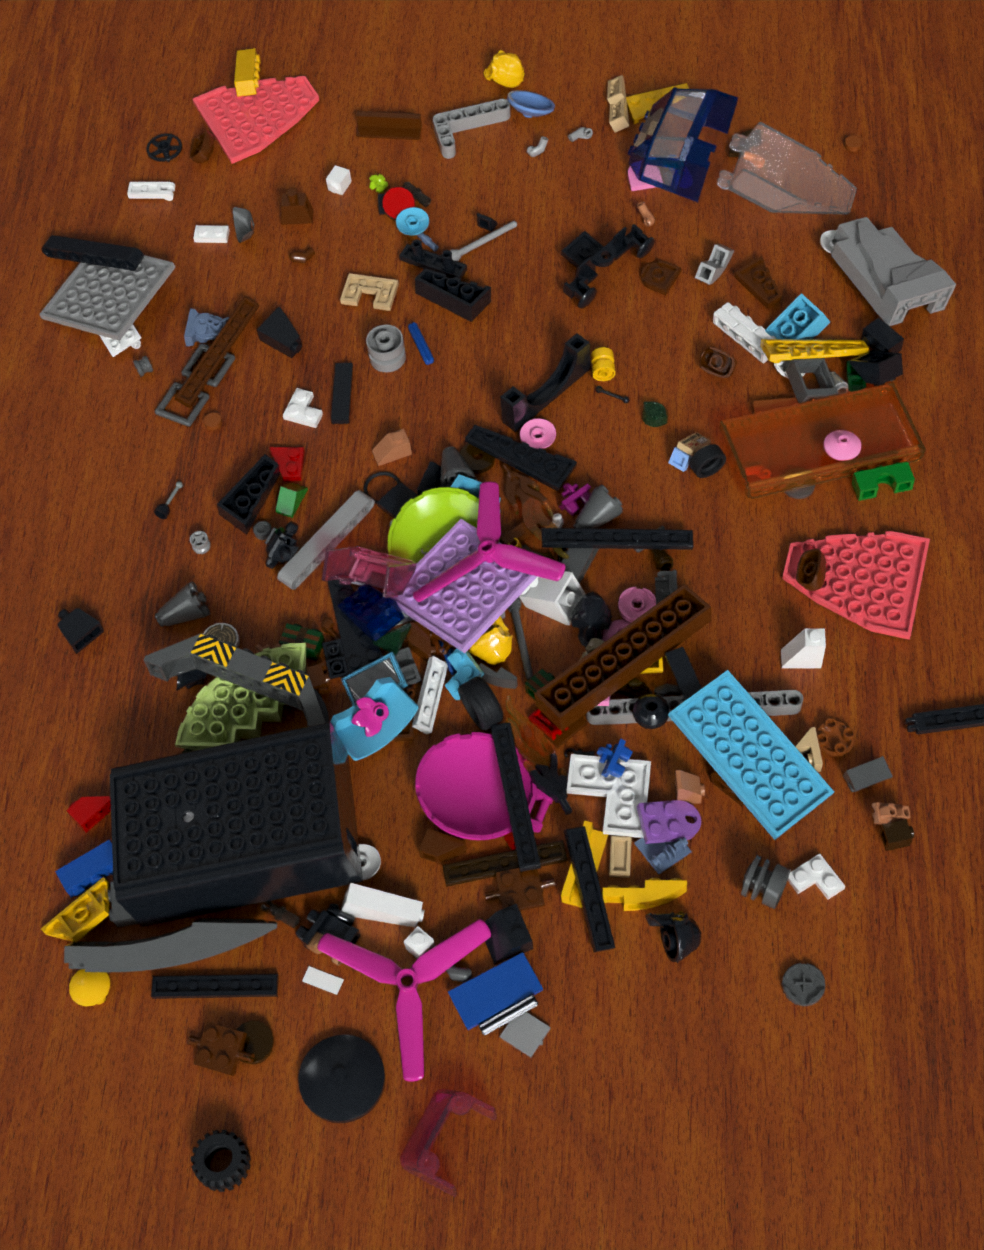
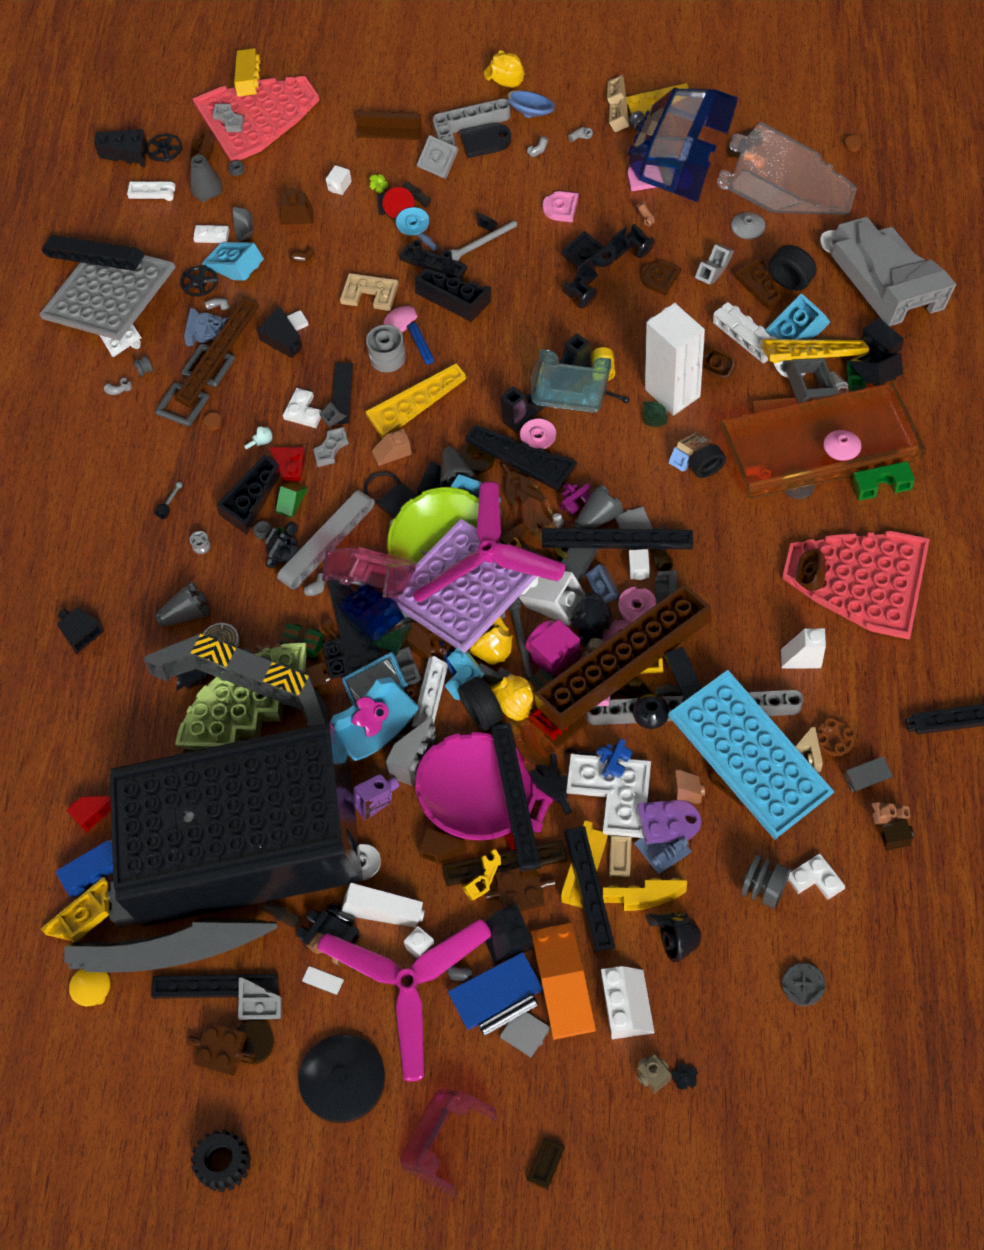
(114, 390): none -> light grey arm
(122, 145): none -> black wedge
(198, 281): none -> black wheel
(203, 179): none -> dark grey cone
(222, 302): none -> light grey arm
(232, 121): none -> light grey tile
(234, 259): none -> medium azure slope
(236, 168): none -> dark grey plate
(257, 1002): none -> light grey wing
(262, 437): none -> light aqua piece
(298, 320): none -> white tile
(315, 588): none -> light grey arm
(326, 452): none -> light grey tile
(332, 414): none -> dark grey slope
(373, 795): none -> medium lavender torso
(401, 317): none -> bright pink dish
(406, 405): none -> yellow wing
(409, 751): none -> light grey slope
(437, 157): none -> light grey tile
(485, 139): none -> black tile
(490, 869): none -> yellow piece
(514, 696): none -> yellow head
(546, 1163): none -> dark brown tile
(553, 647): none -> dark pink piece
(561, 206): none -> bright pink tile
(563, 981): none -> orange windscreen
(569, 385): none -> clear light blue windscreen
(602, 583): none -> sand blue slope
(626, 1002): none -> white slope
(634, 519): none -> light grey piece
(636, 120): none -> dark grey wheel
(639, 564): none -> white brick
(655, 1080): none -> dark tan brick
(674, 358): none -> white brick
(685, 1077): none -> black plant
(748, 225): none -> light grey dish
(792, 267): none -> black tyre

